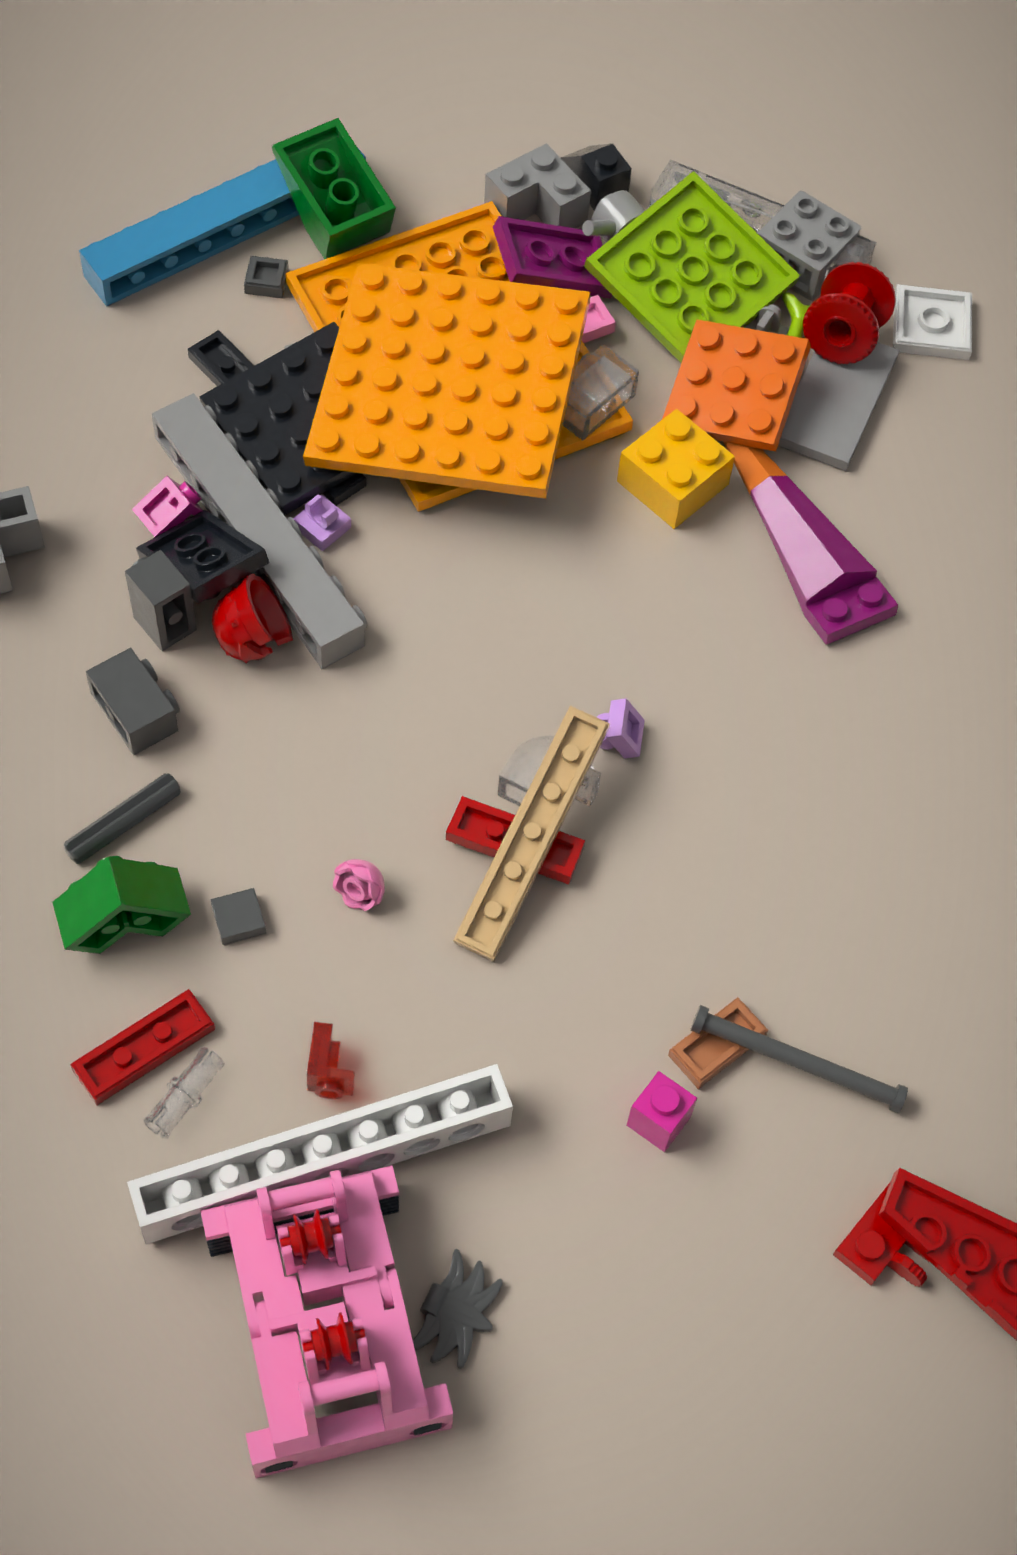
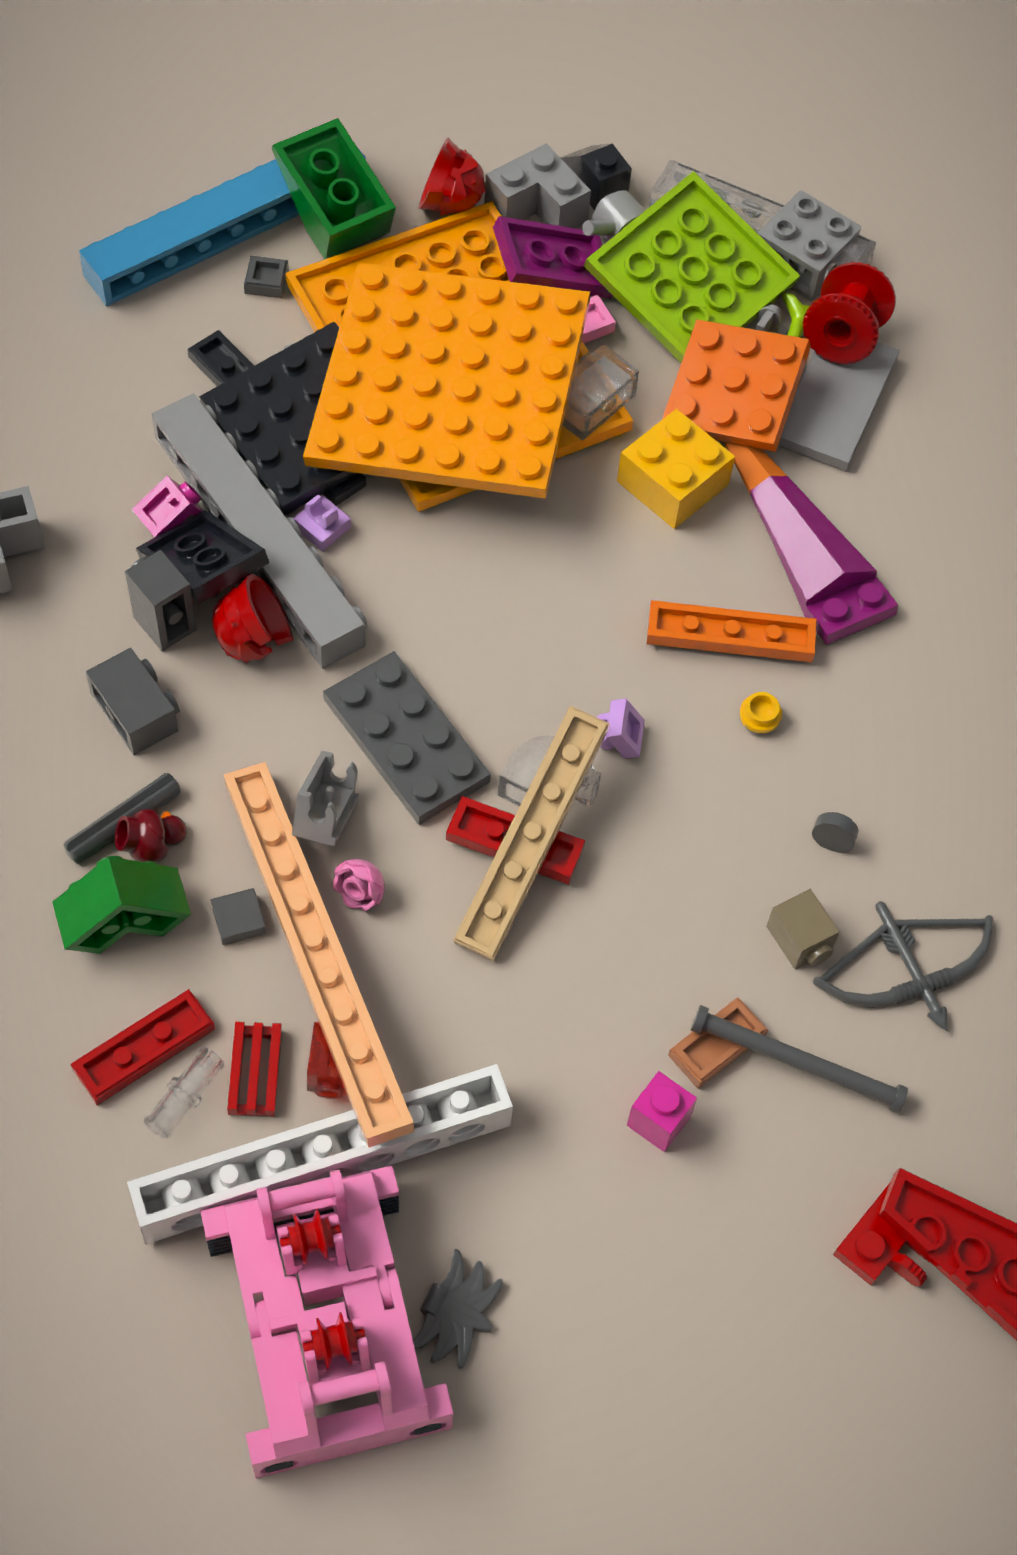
(148, 833): none -> dark red animal
(255, 1032): none -> red tile
(319, 957): none -> light nougat plate
(325, 802): none -> light grey hinge
(406, 737): none -> dark grey plate
(453, 182): none -> red helmet
(731, 631): none -> orange plate
(760, 712): none -> yellow plate
(803, 930): none -> dark tan brick
(835, 832): none -> dark grey tile
(900, 942): none -> dark grey piece
(933, 322): white tile -> none

